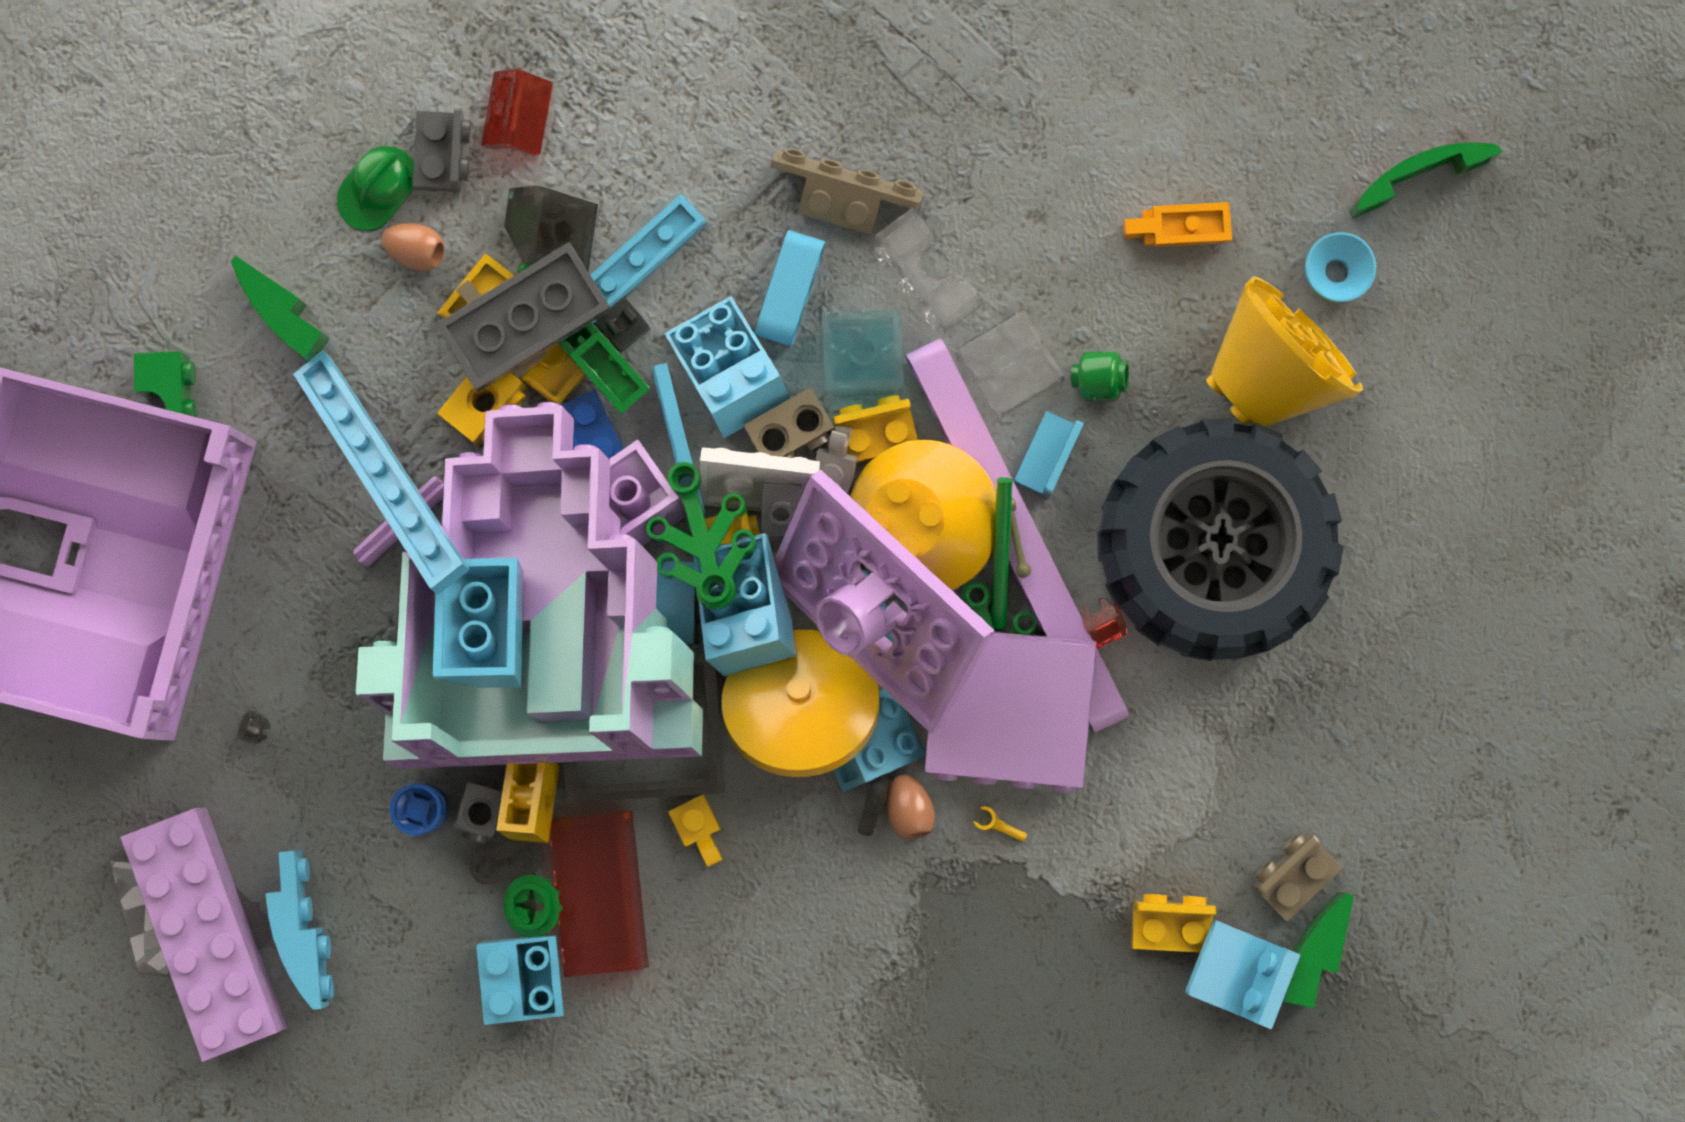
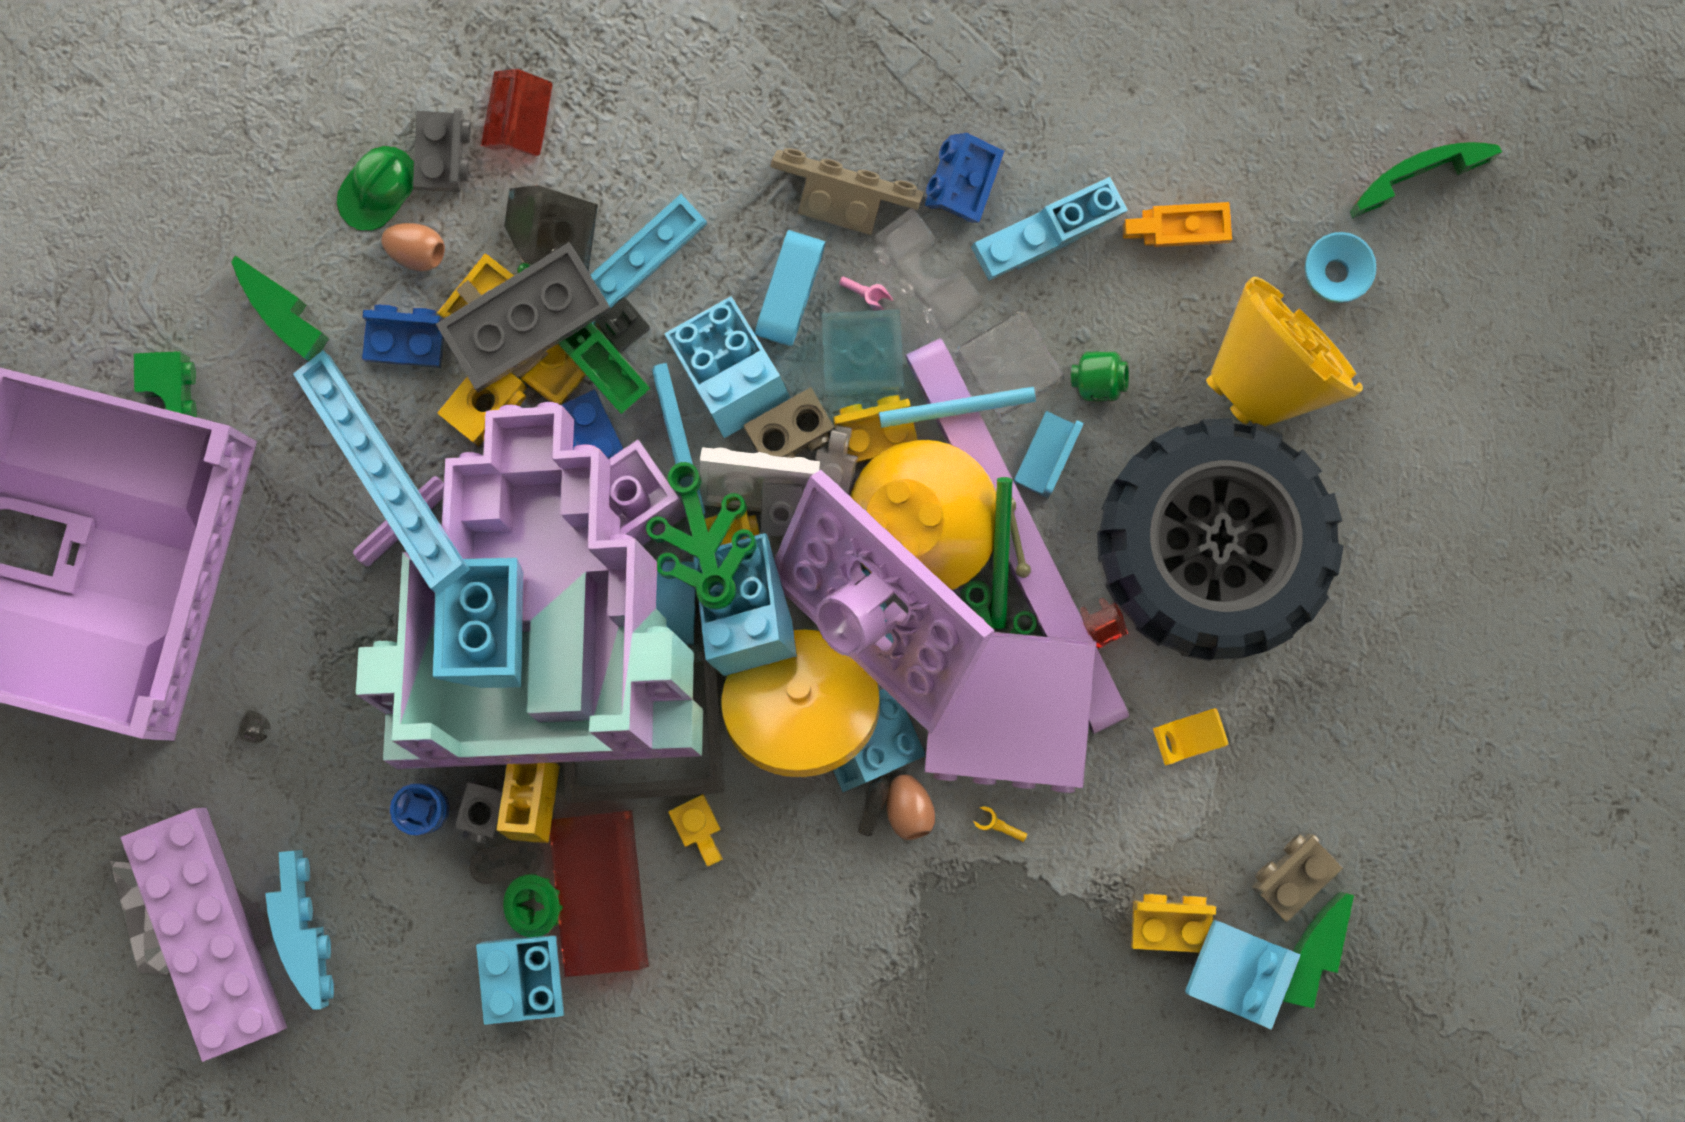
(402, 337): none -> blue bracket
(871, 294): none -> bright pink hand
(957, 407): none -> medium azure bar
(964, 176): none -> blue bracket
(1049, 229): none -> medium azure slope
(1191, 736): none -> yellow bracket

